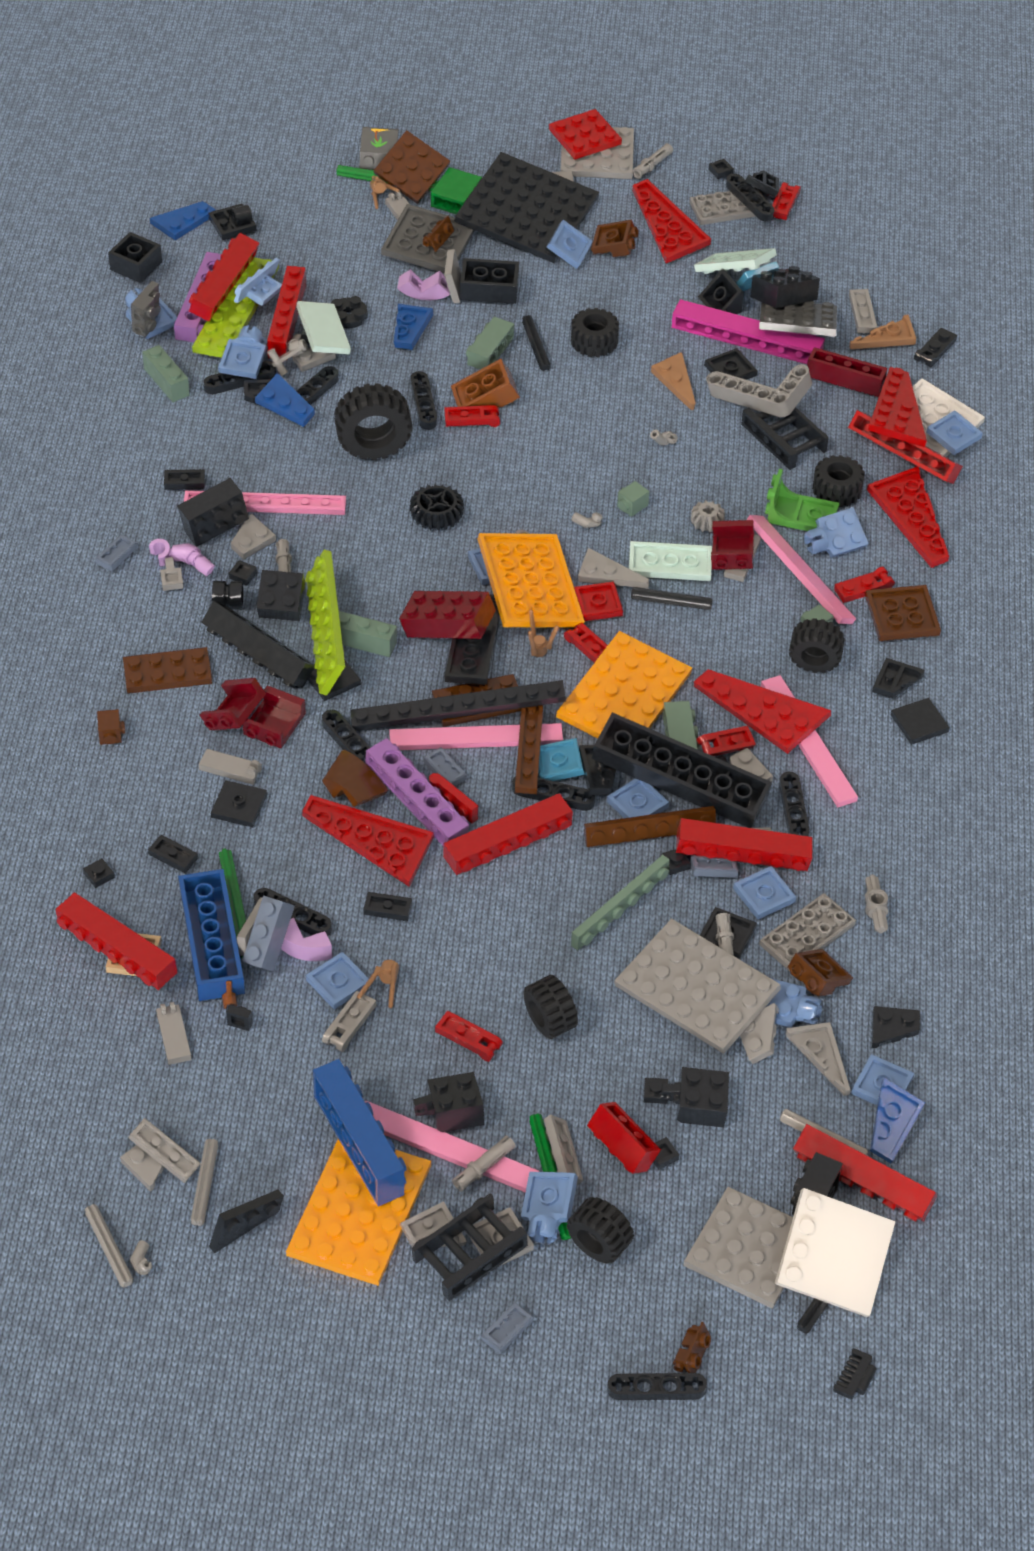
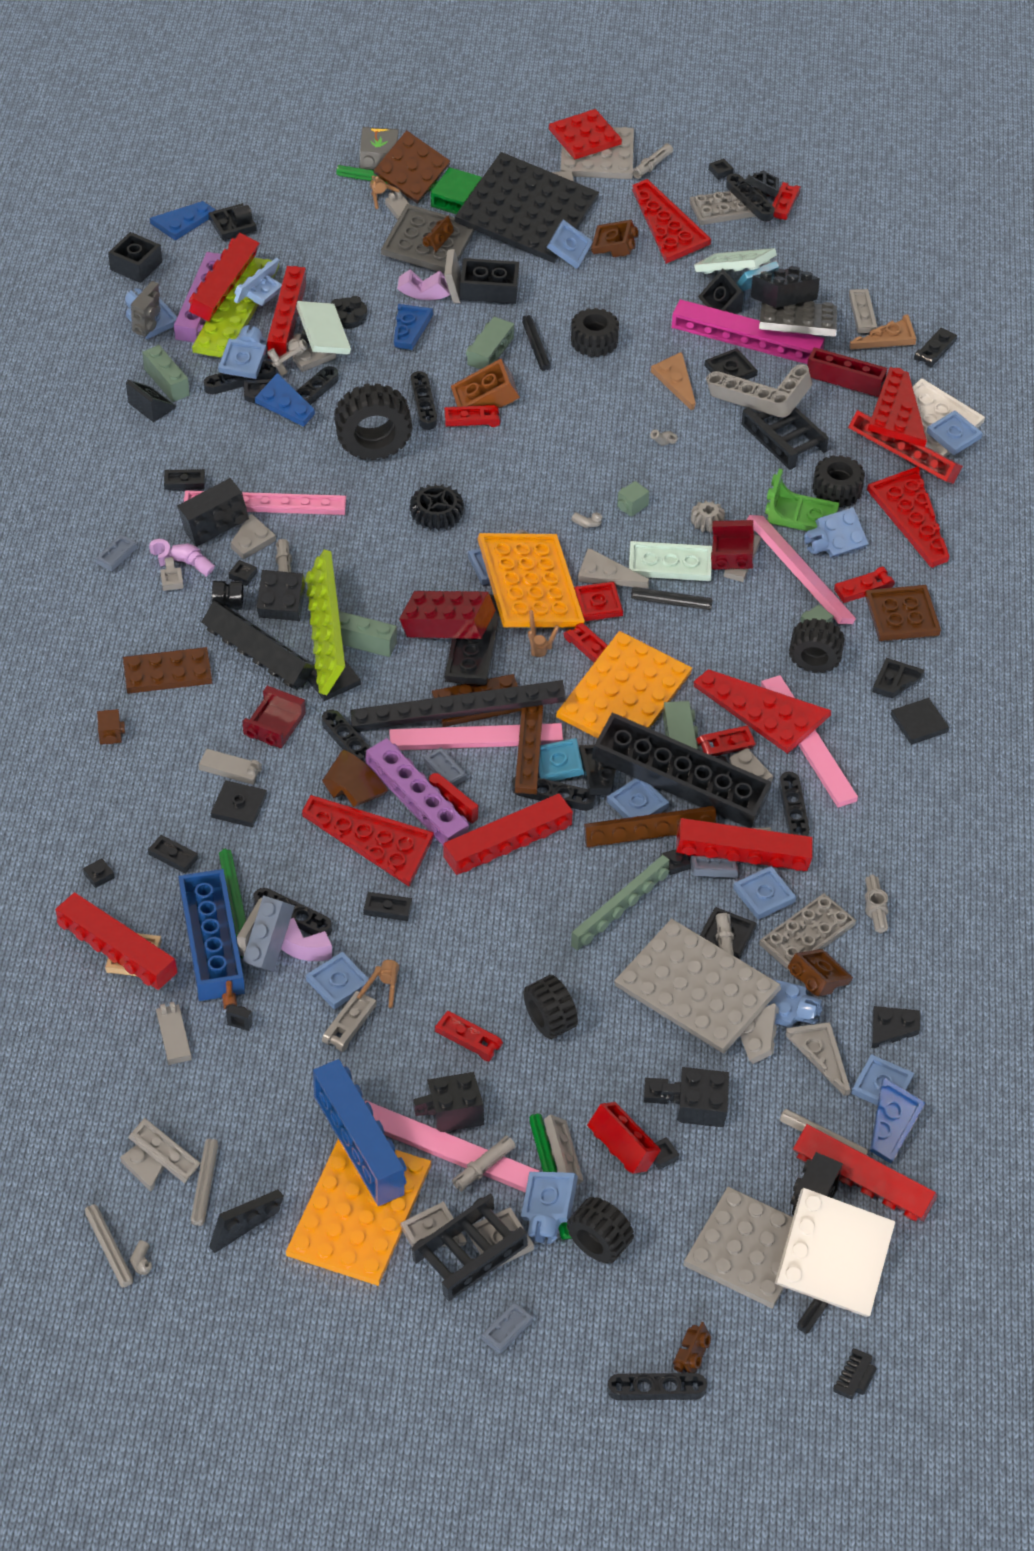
(148, 400): none -> black slope
(241, 700): dark red panel -> none

